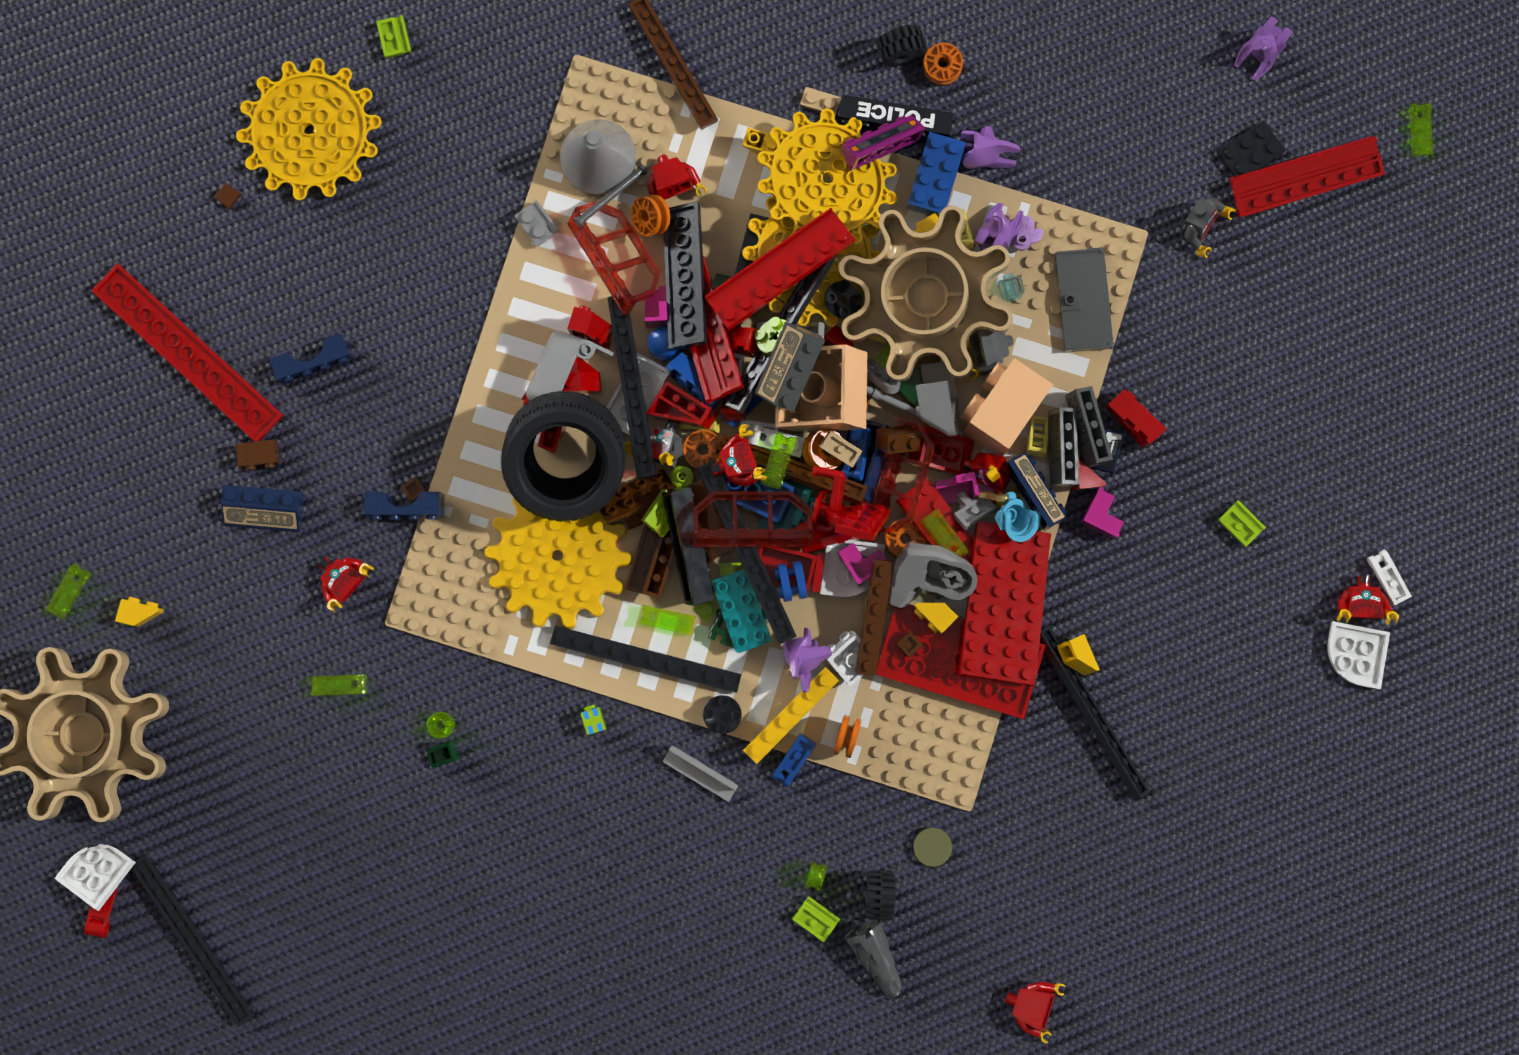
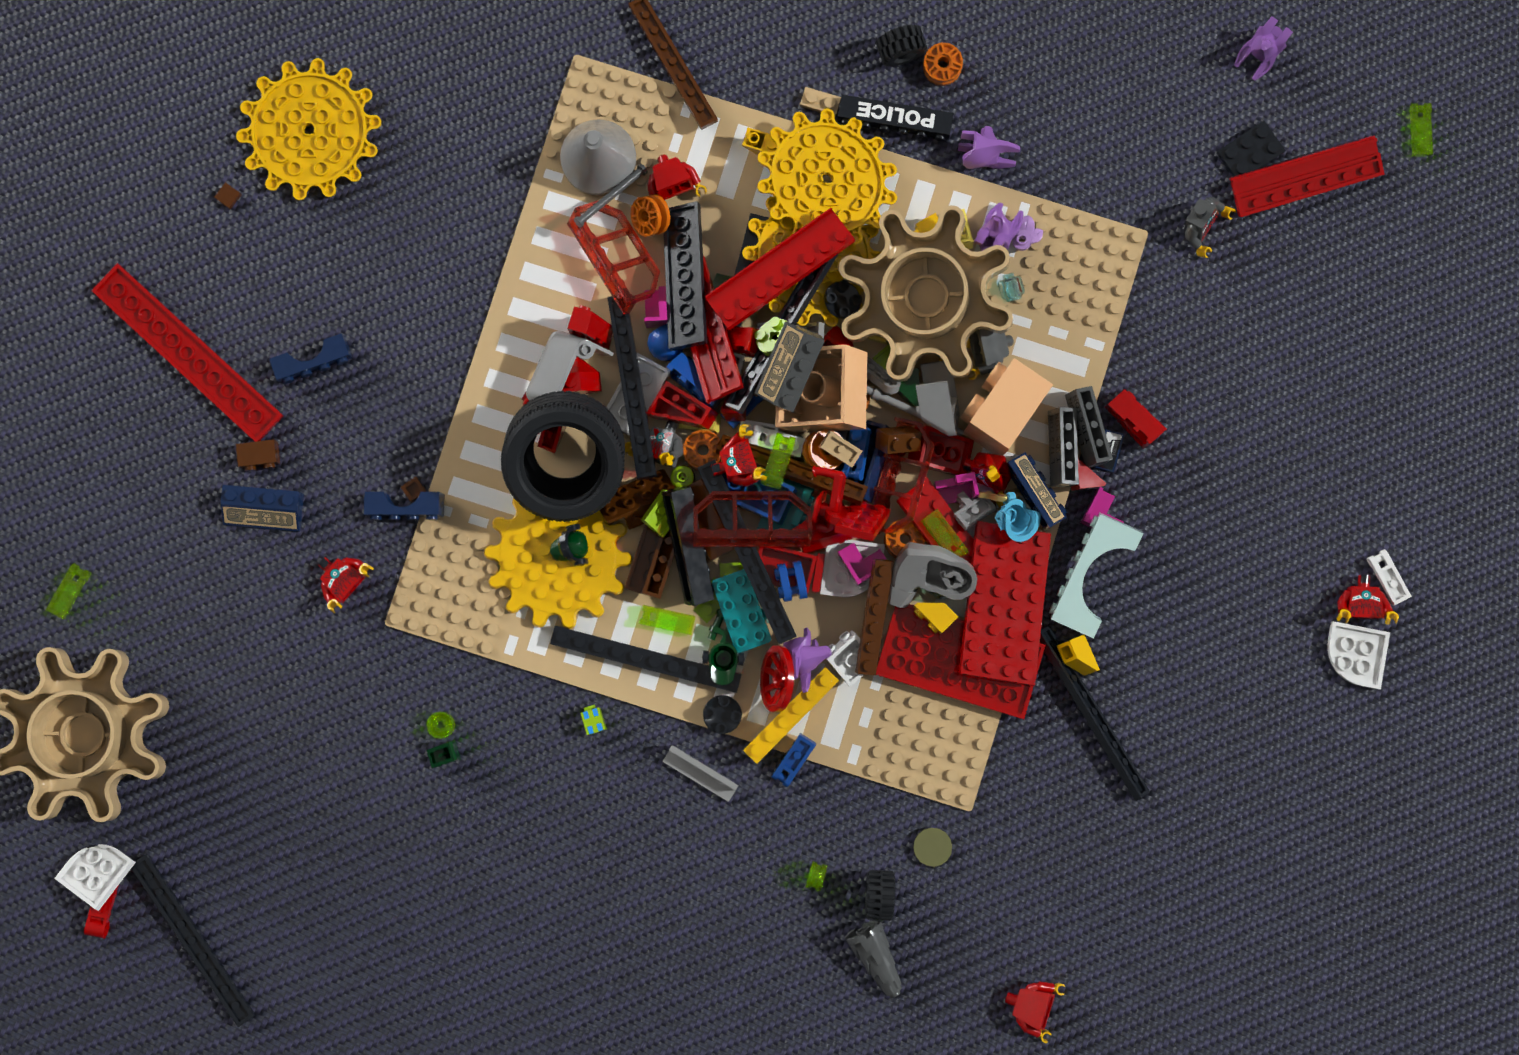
(135, 613): yellow slope -> none
(338, 685): clear neon green plate -> none
(394, 36): lime plate -> none
(537, 223): light grey plate -> none
(571, 546): none -> cap
(723, 662): none -> dark green cap
(782, 678): none -> red wheel
(816, 919): lime plate -> none
(847, 736): orange wheel -> none
(882, 141): magenta slope -> none
(909, 644): reddish brown tile -> none
(936, 174): blue brick -> none
(1035, 448): light yellow slope -> none
(1084, 299): dark grey door -> none
(1103, 537): none -> light aqua arch
(1241, 523): lime plate -> none

